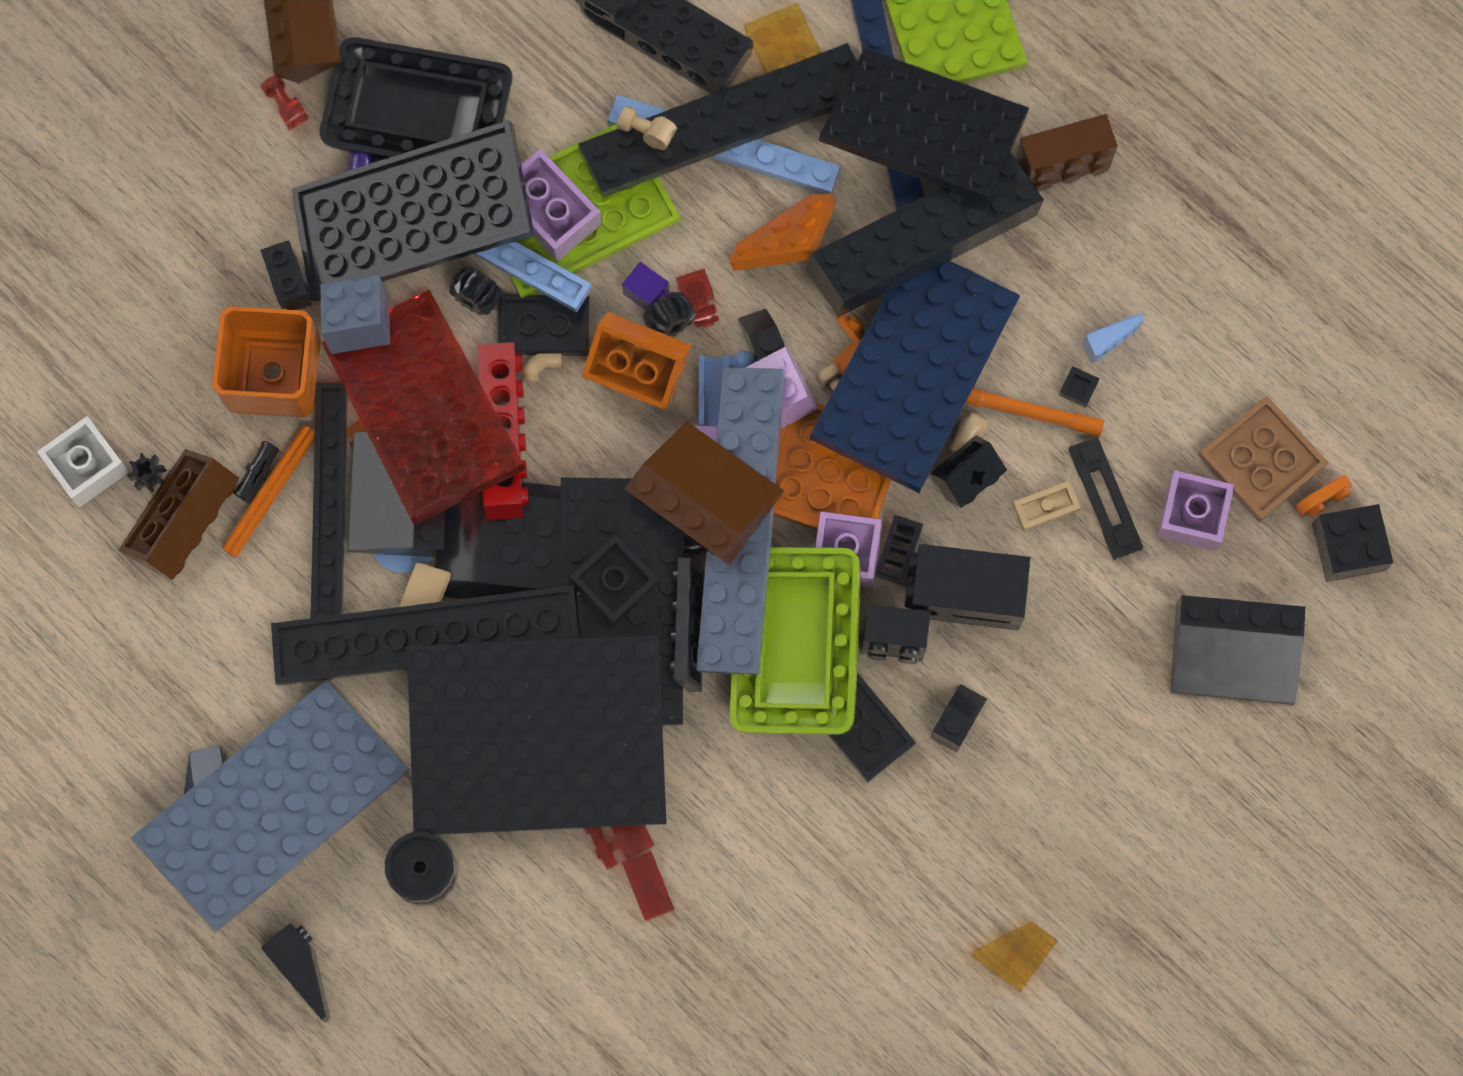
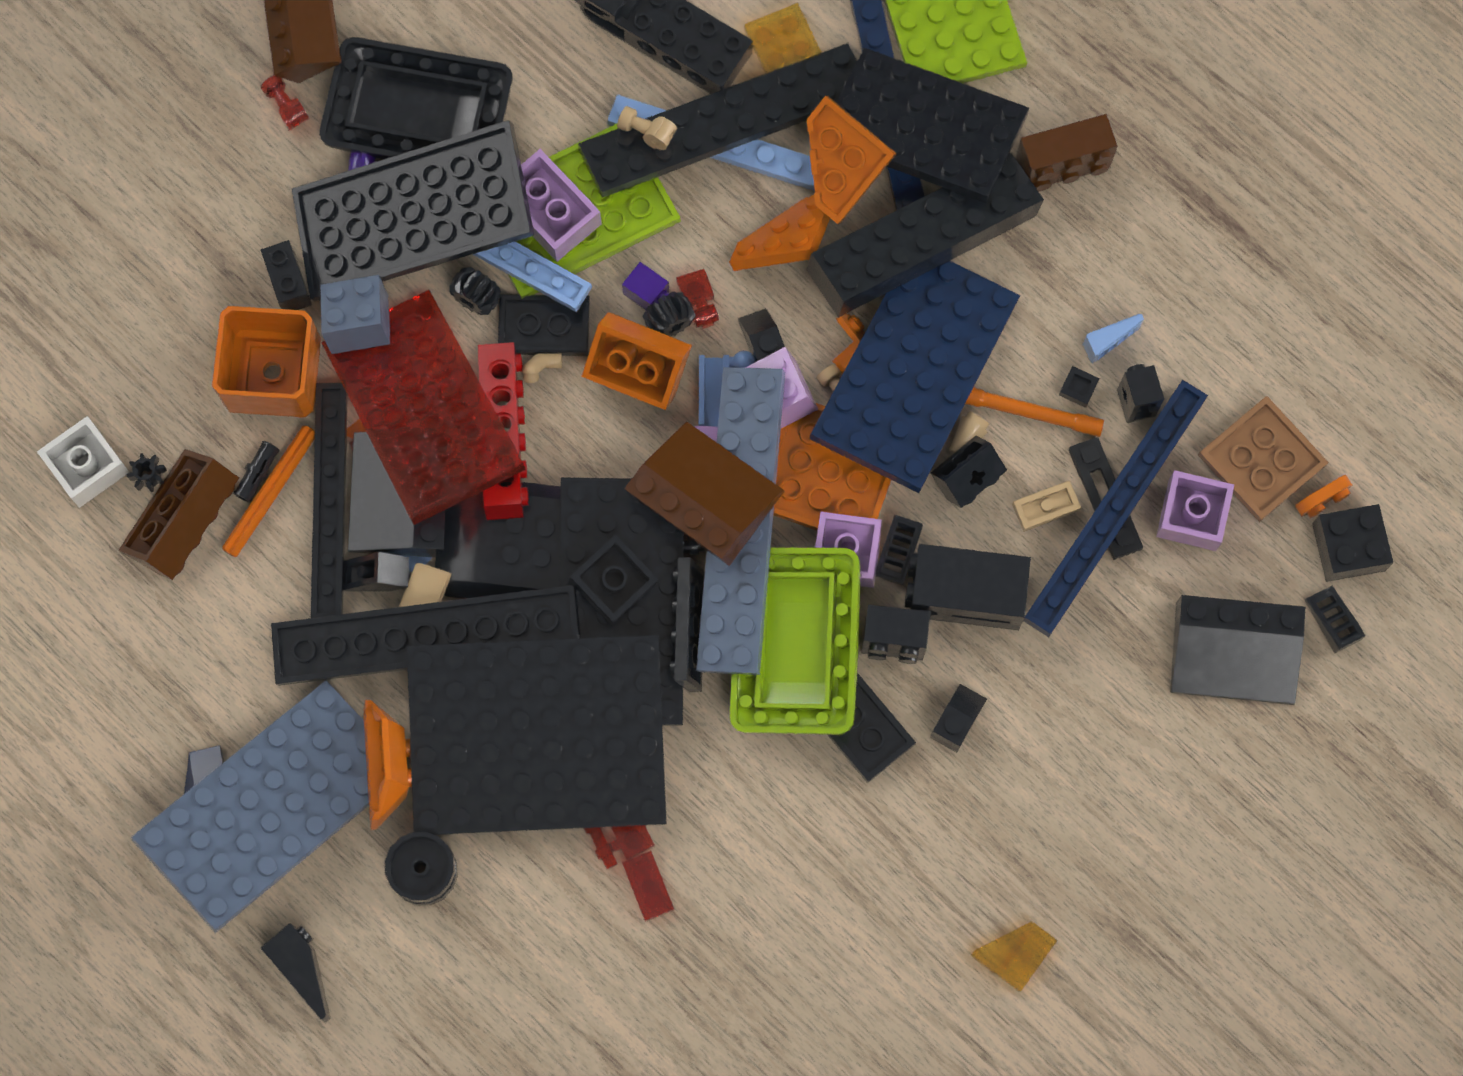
(376, 573): none -> black slope
(385, 762): none -> orange wedge
(842, 158): none -> orange plate
(1115, 508): none -> dark blue plate
(1140, 393): none -> black brick
(1350, 623): none -> black slope

